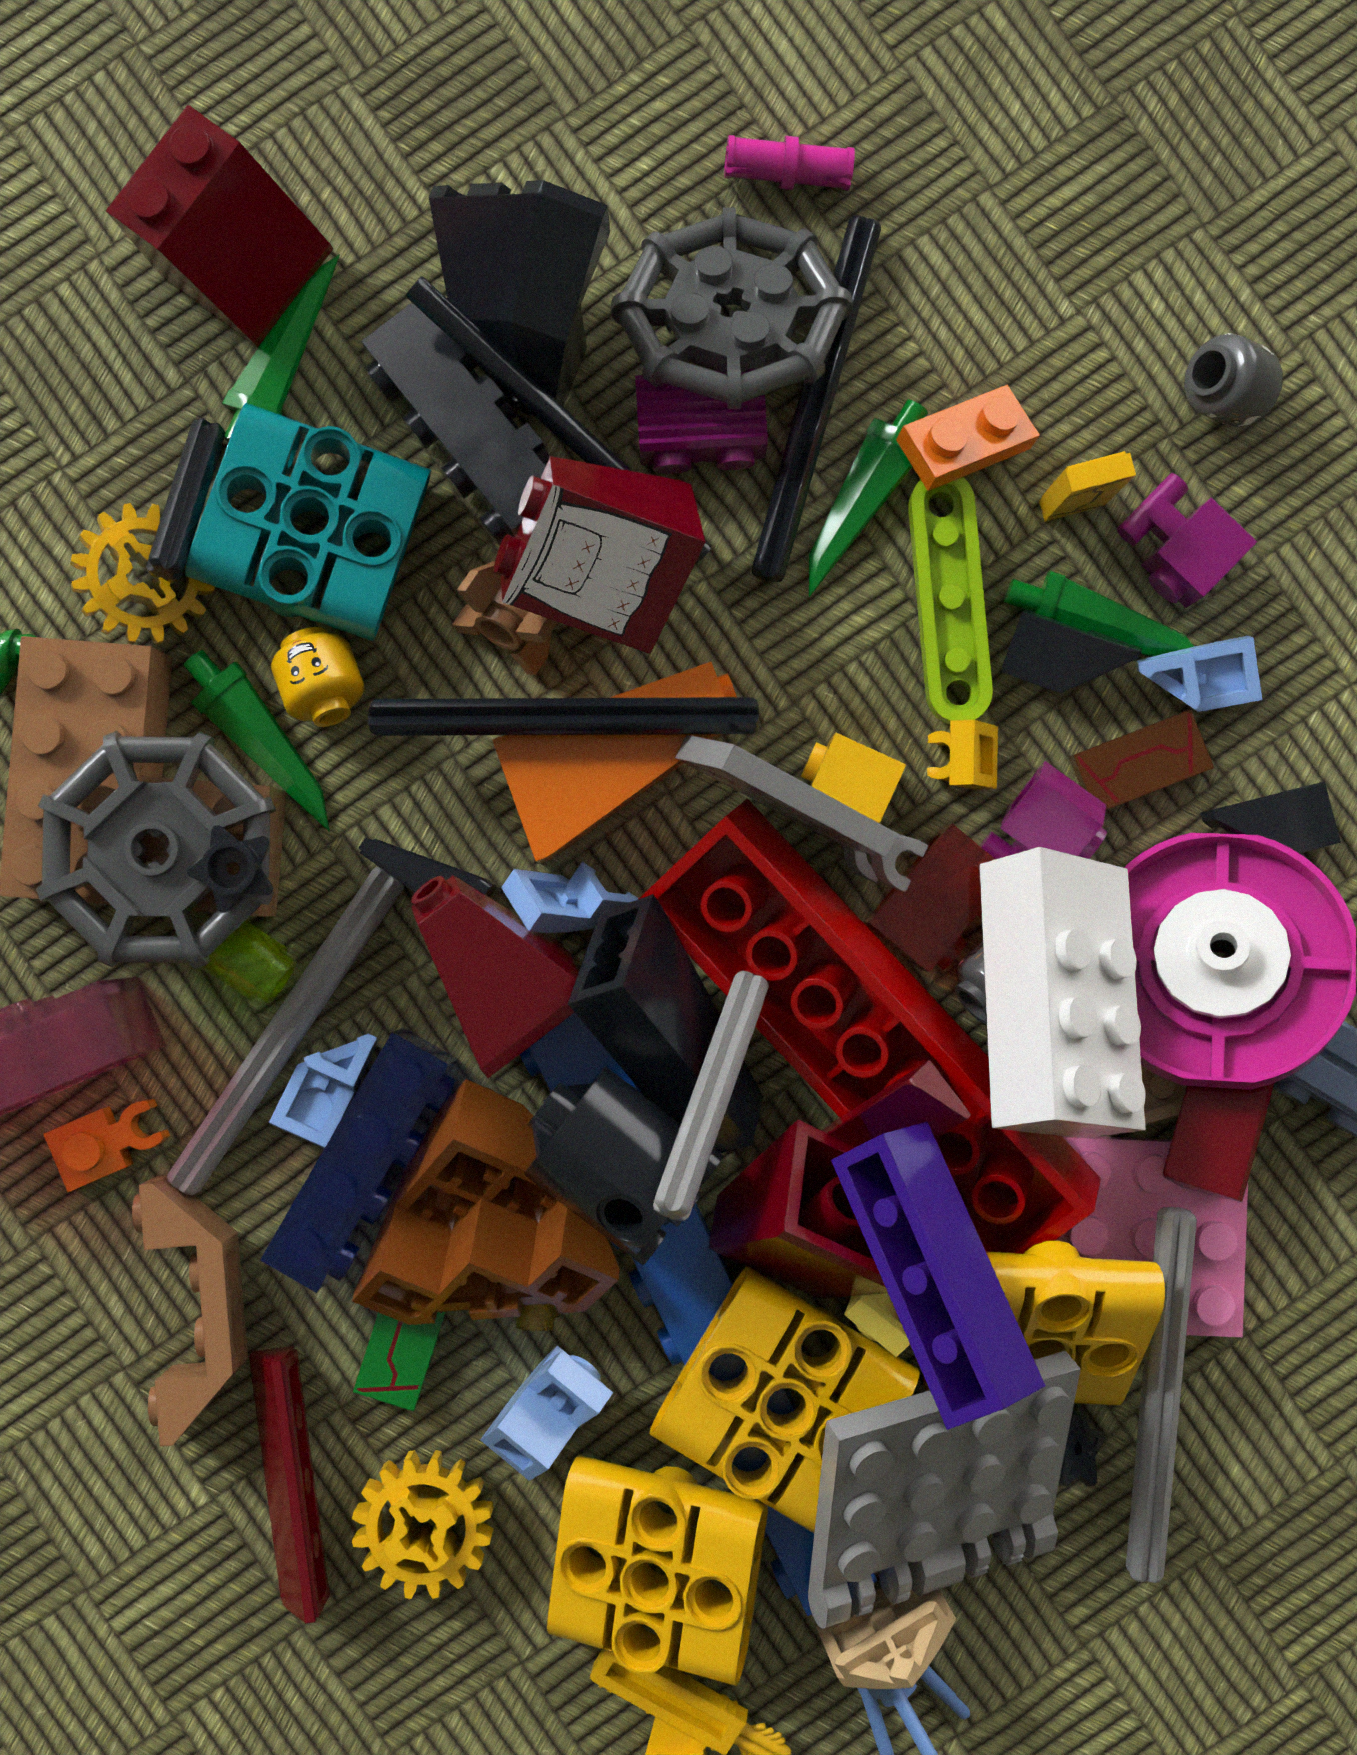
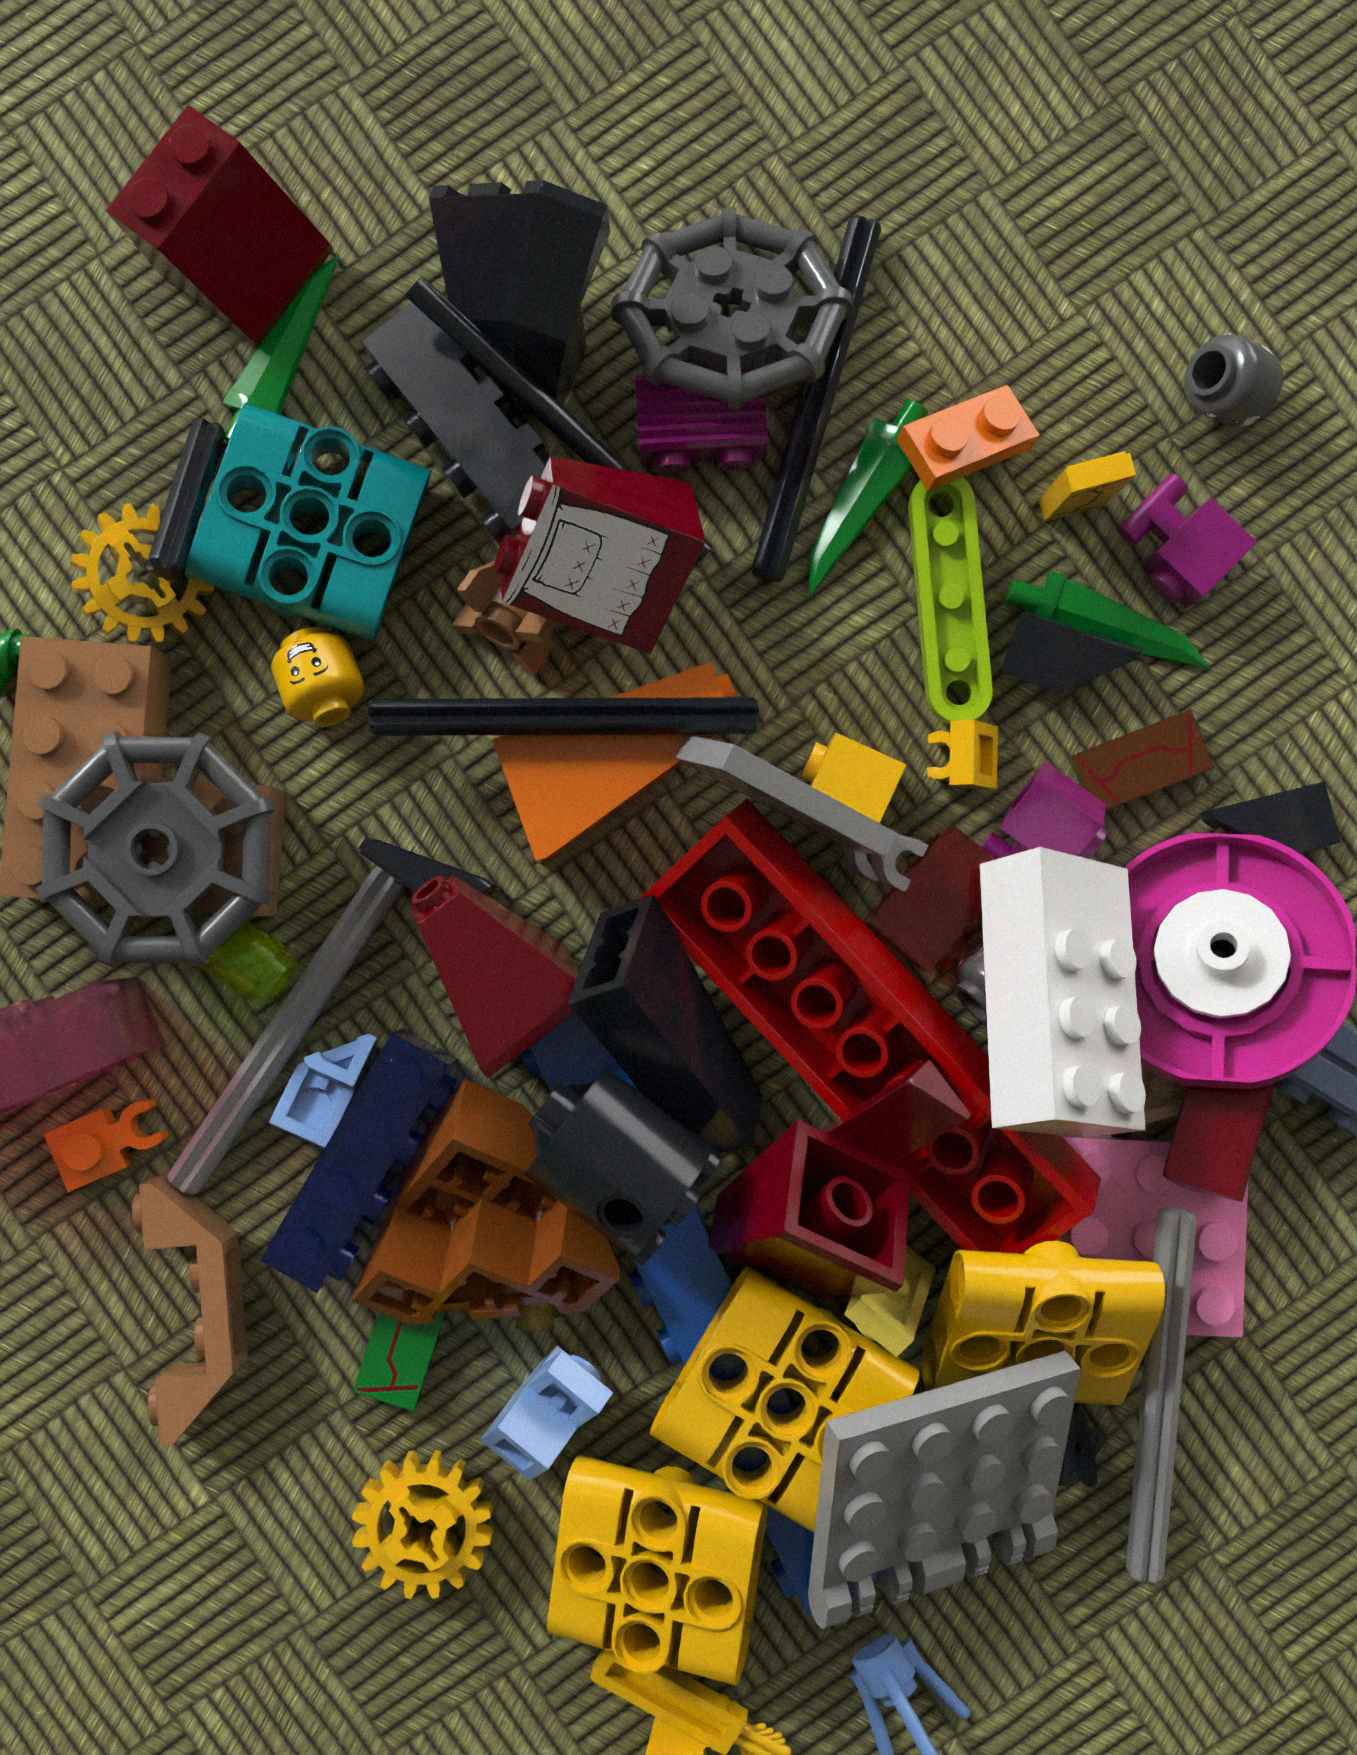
(214, 868): black plate -> none
(243, 716): green bar -> none
(290, 1481): dark red slope -> none
(558, 904): light blue slope -> none
(710, 1097): light grey axle -> none
(789, 162): dark pink pin -> none
(891, 1643): tan slope -> none
(938, 1275): dark purple brick -> none
(1208, 674): light blue slope -> none

